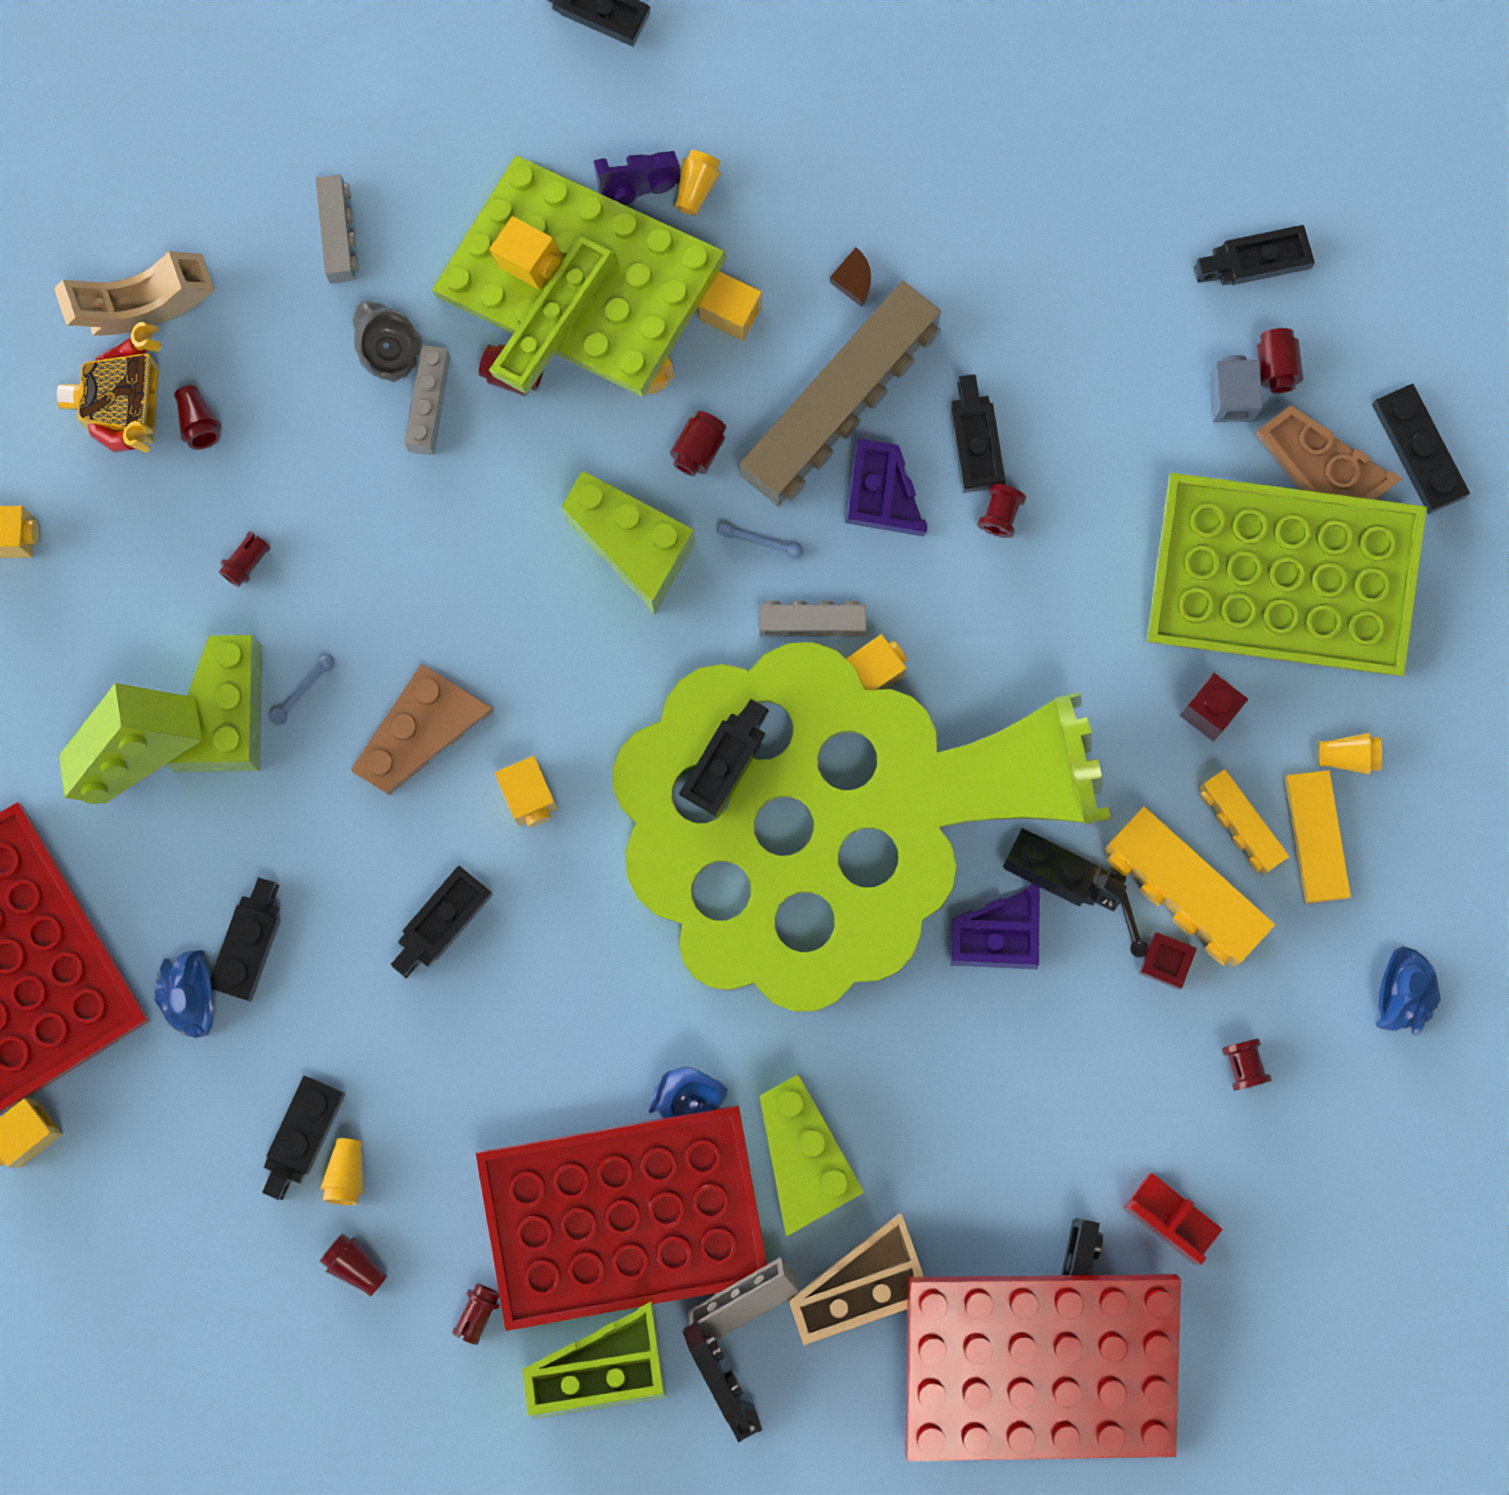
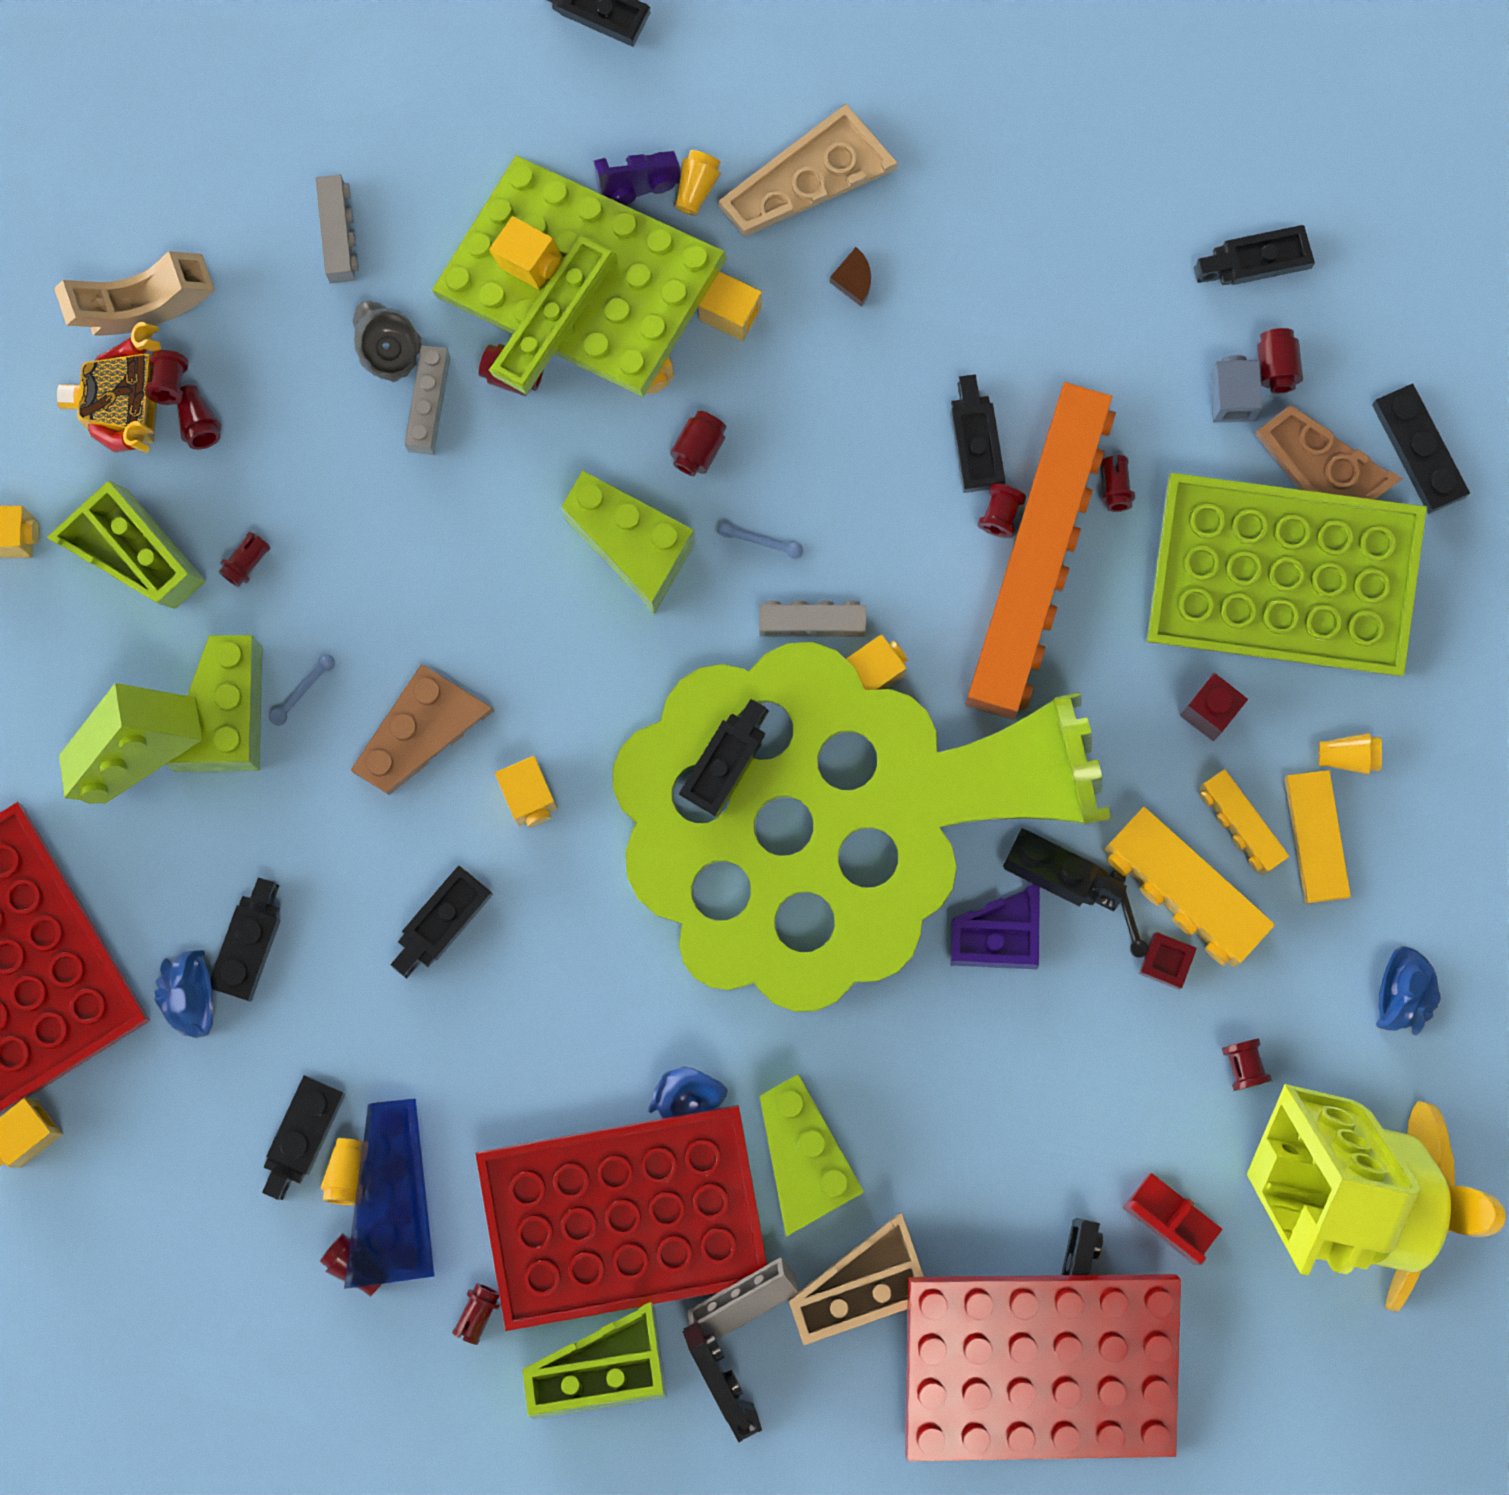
(129, 545): none -> lime wedge
(166, 377): none -> dark red bush
(390, 1211): none -> clear blue wing
(814, 169): none -> tan wing
(840, 394): dark tan brick -> none
(881, 491): dark purple wing -> none
(1039, 551): none -> orange brick
(1117, 484): none -> dark red pin
(1362, 1191): none -> neon yellow brick

